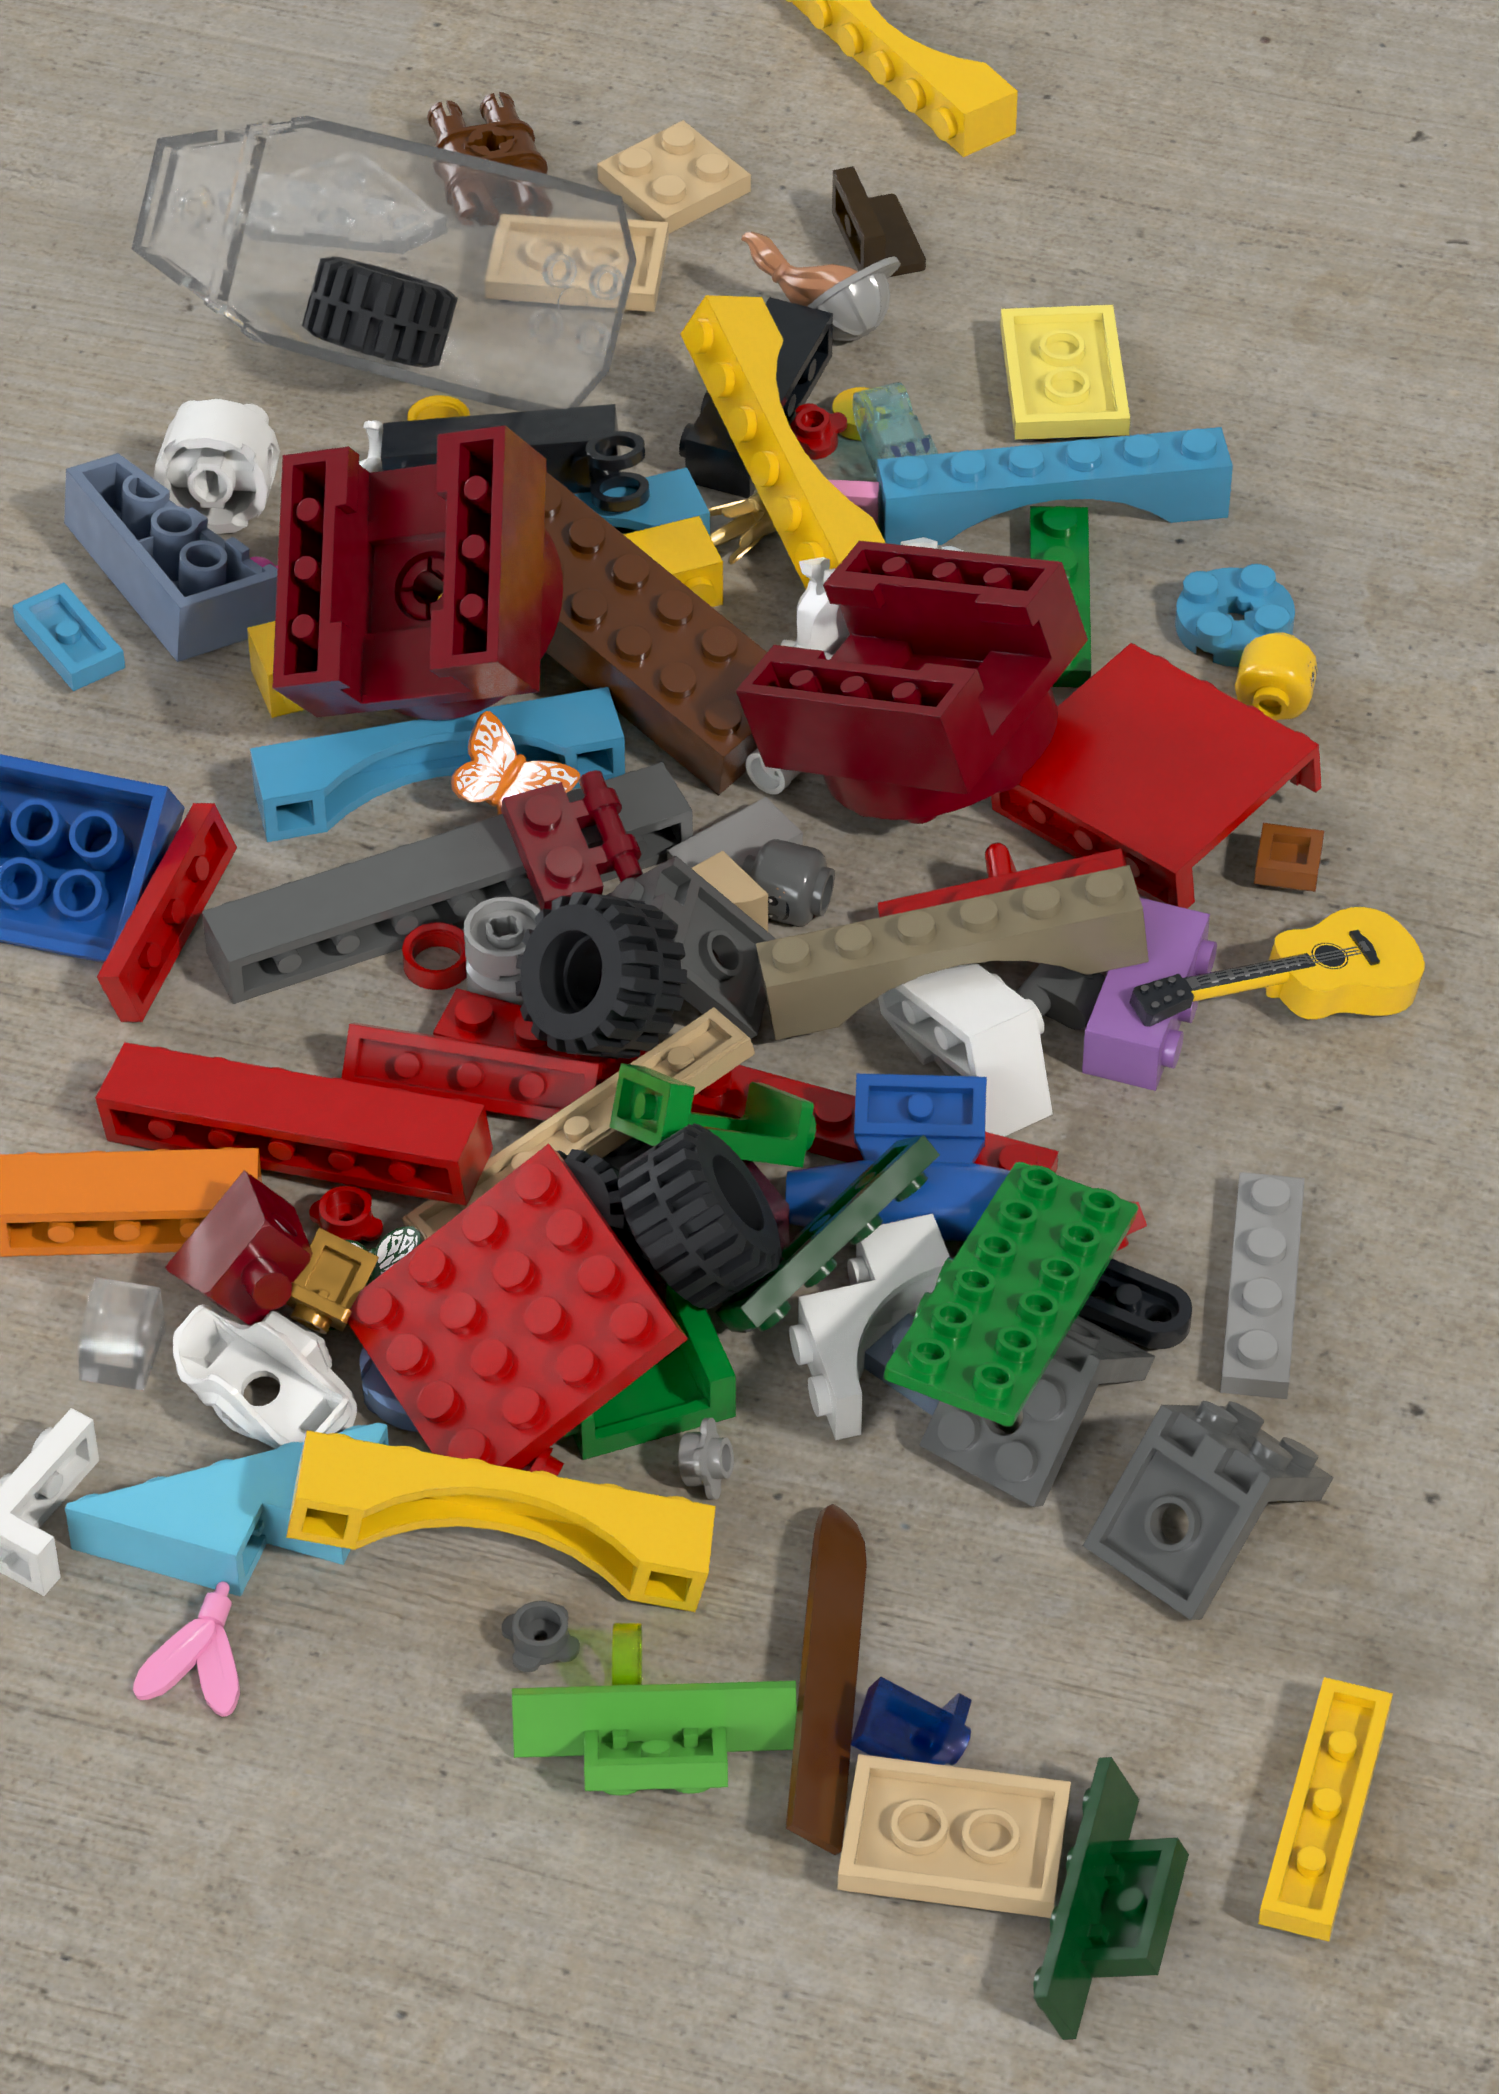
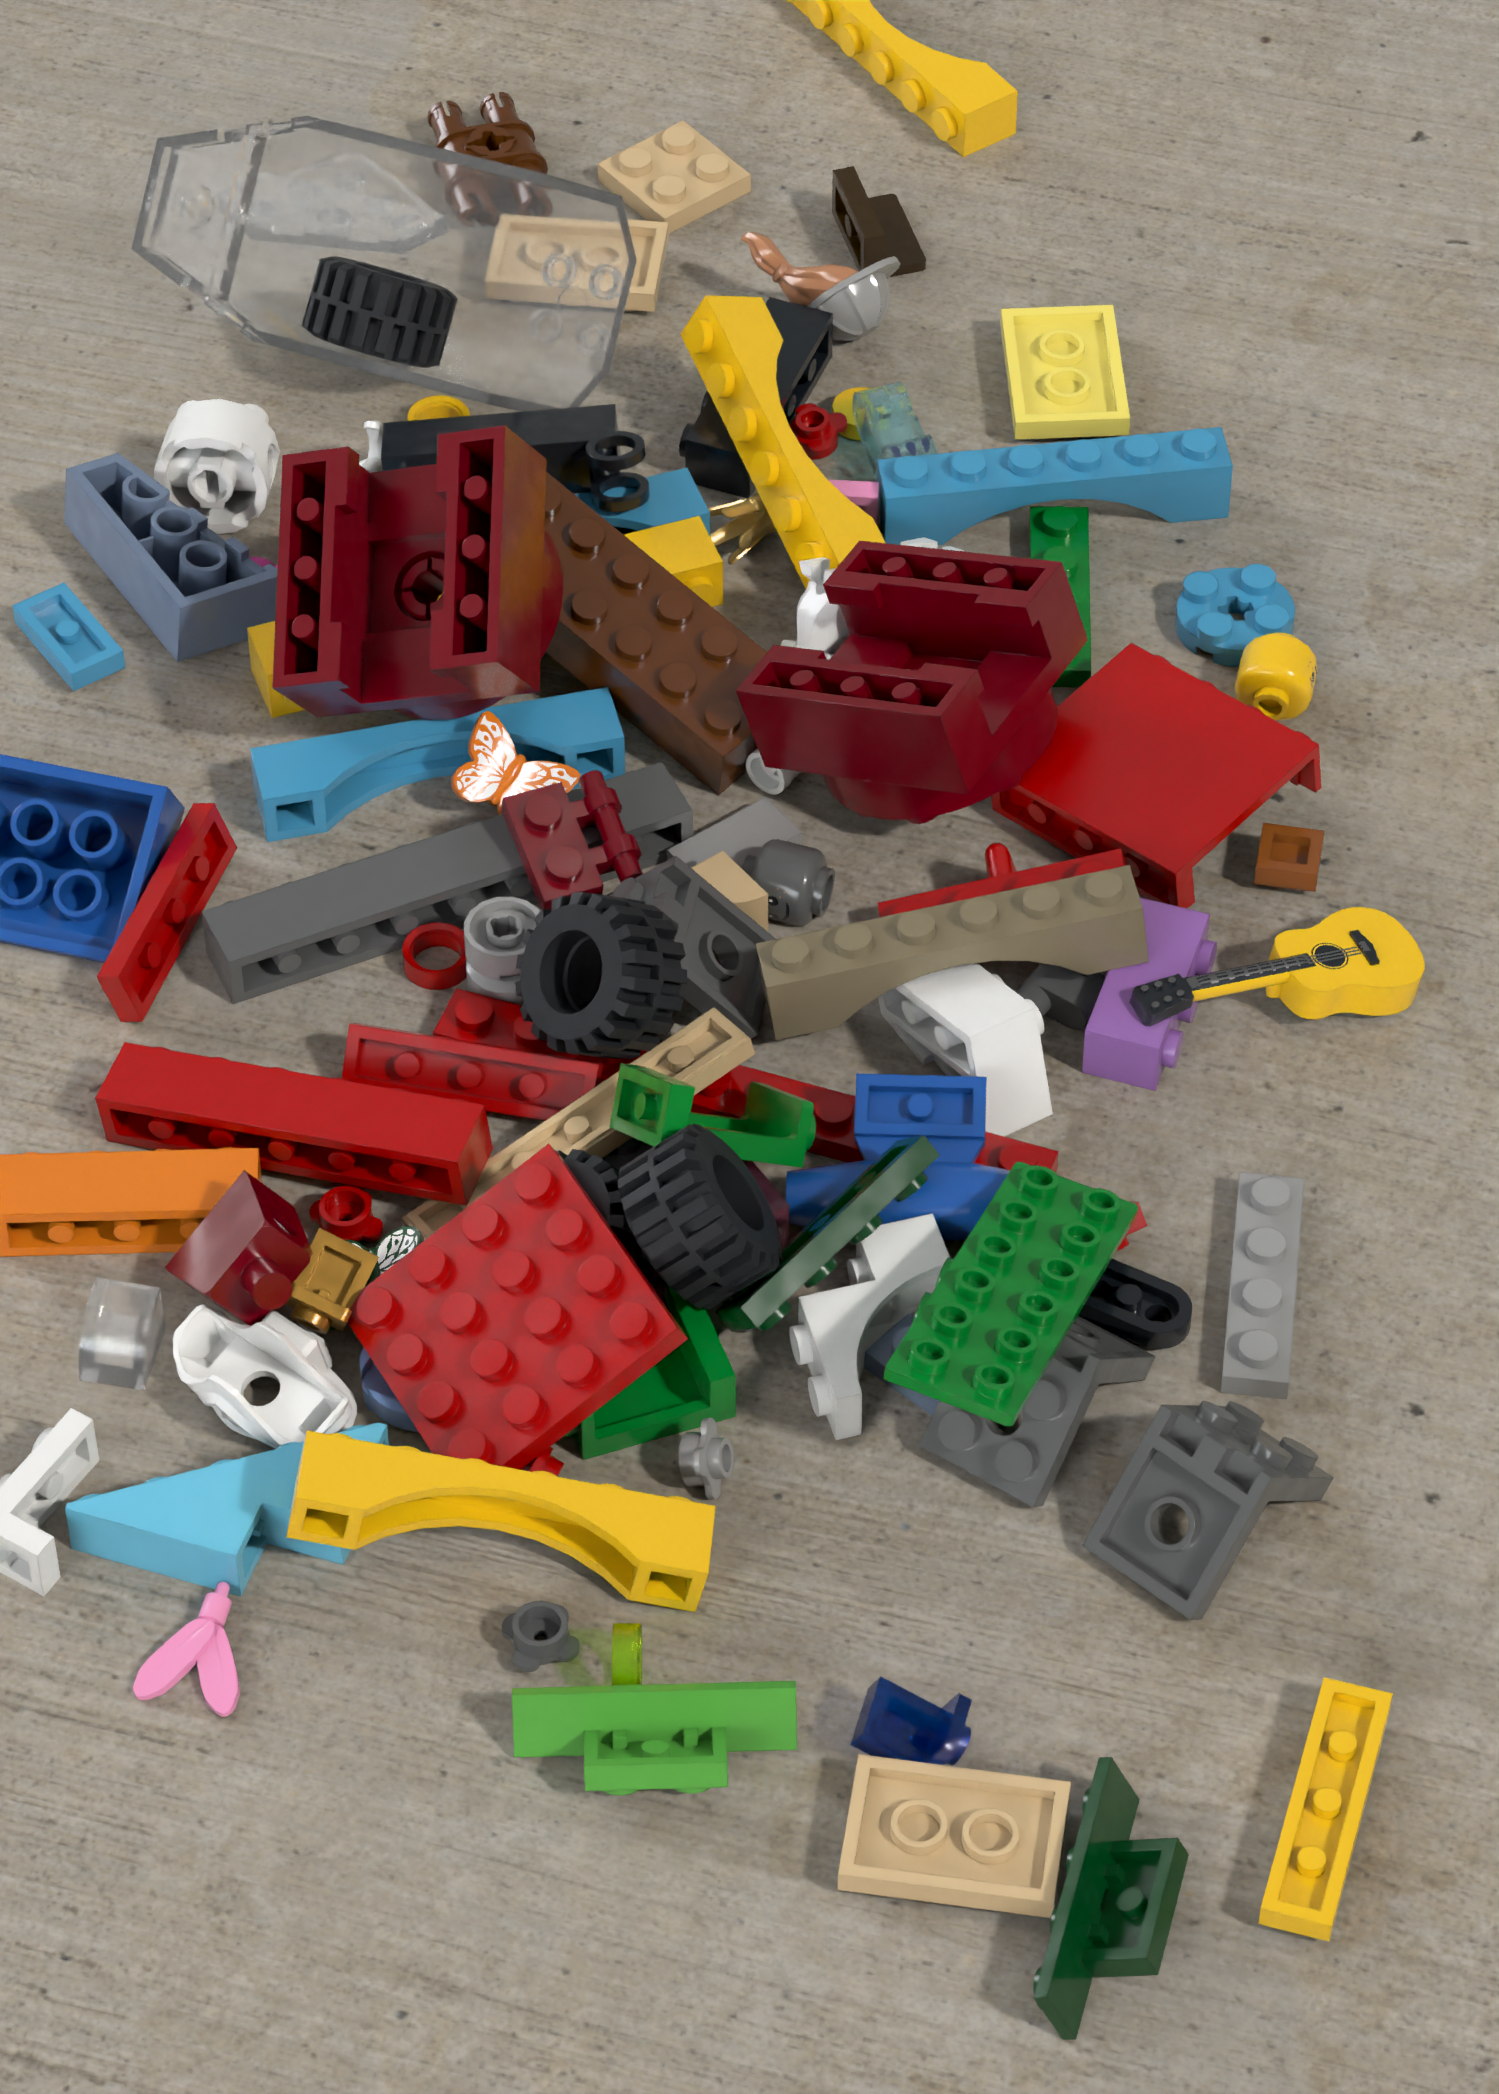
(828, 1681): reddish brown piece -> none

